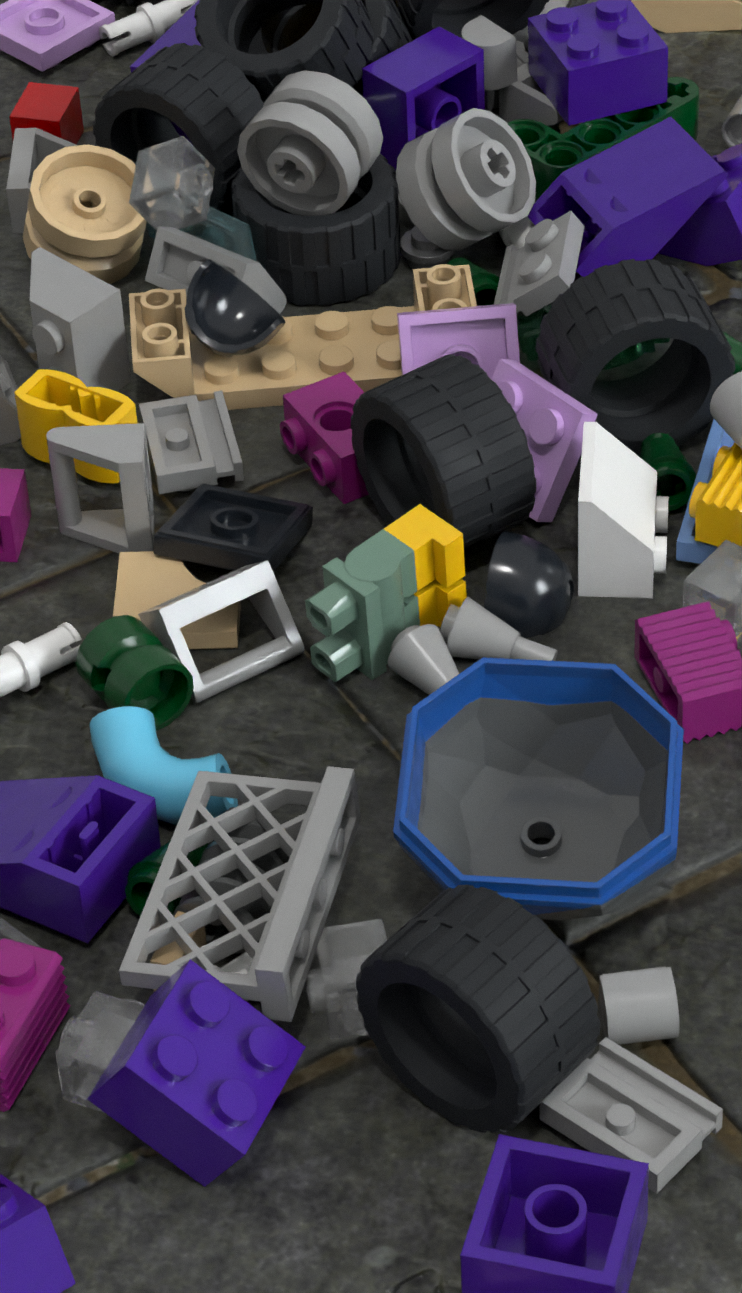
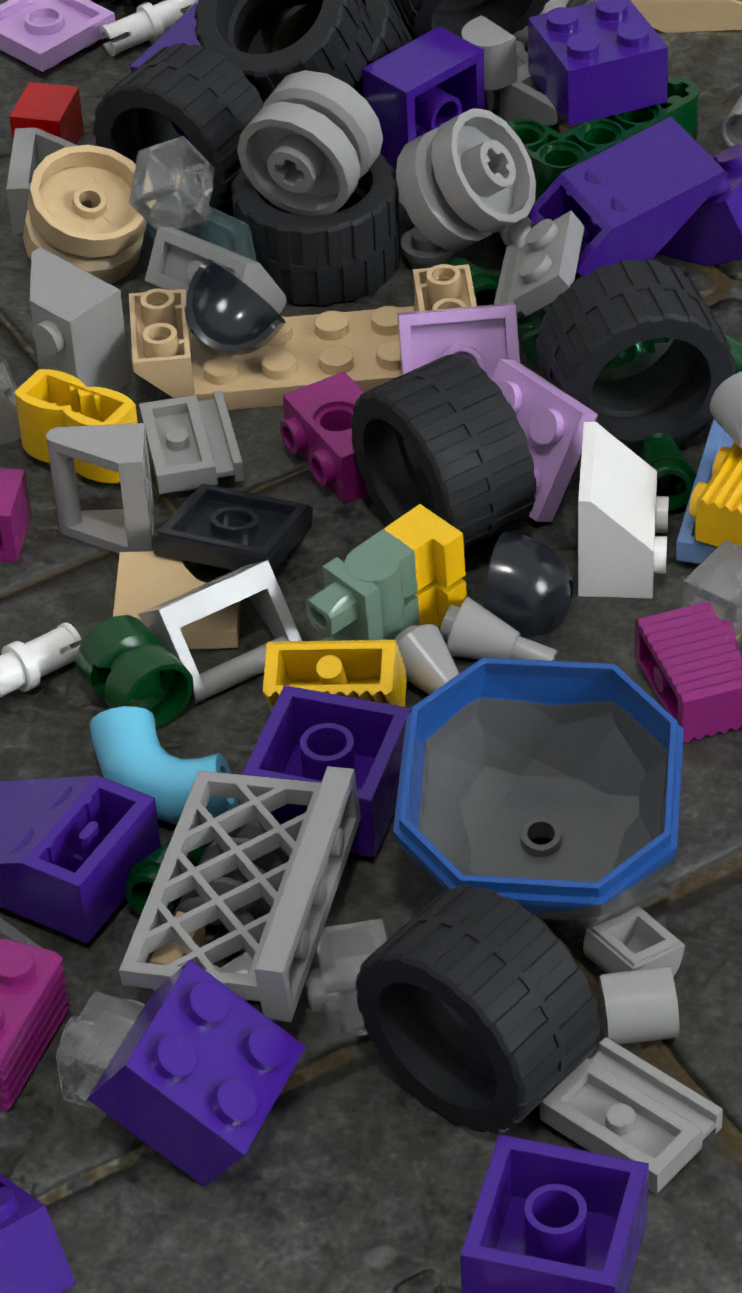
(340, 731): none -> dark purple brick
(345, 668): none -> yellow brick
(632, 943): none -> light grey brick

